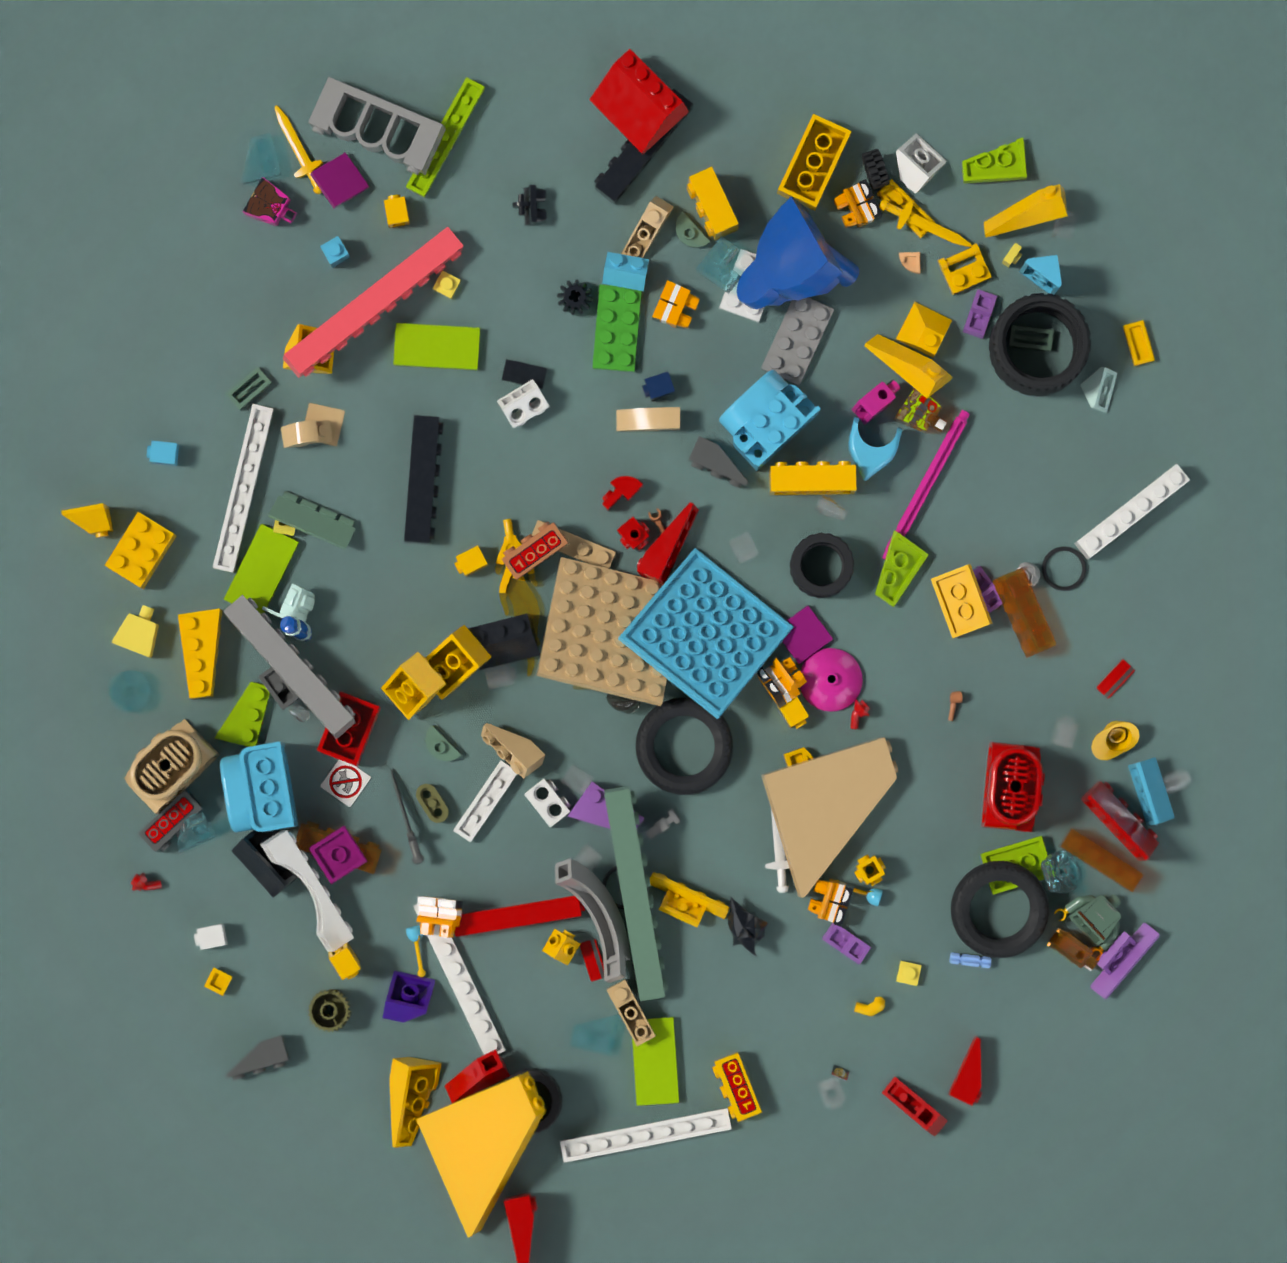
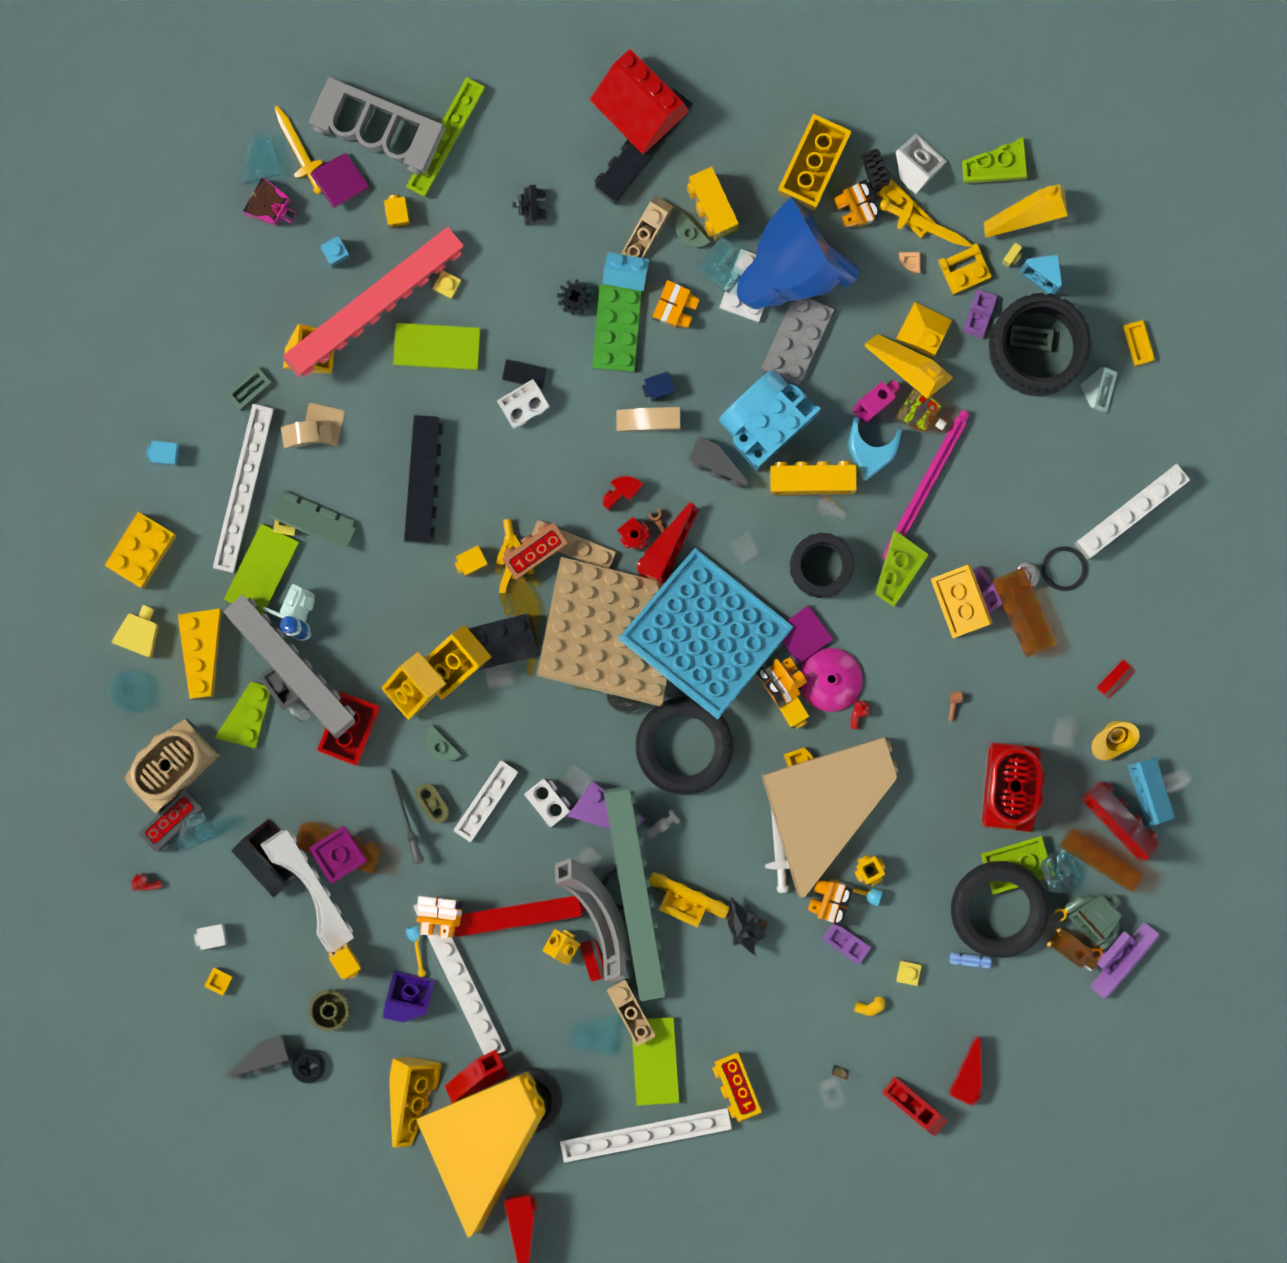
(92, 518): yellow slope -> none
(259, 789): medium azure brick -> none
(302, 1074): none -> black gear
(345, 782): sticker -> none
(516, 750): tan slope -> none

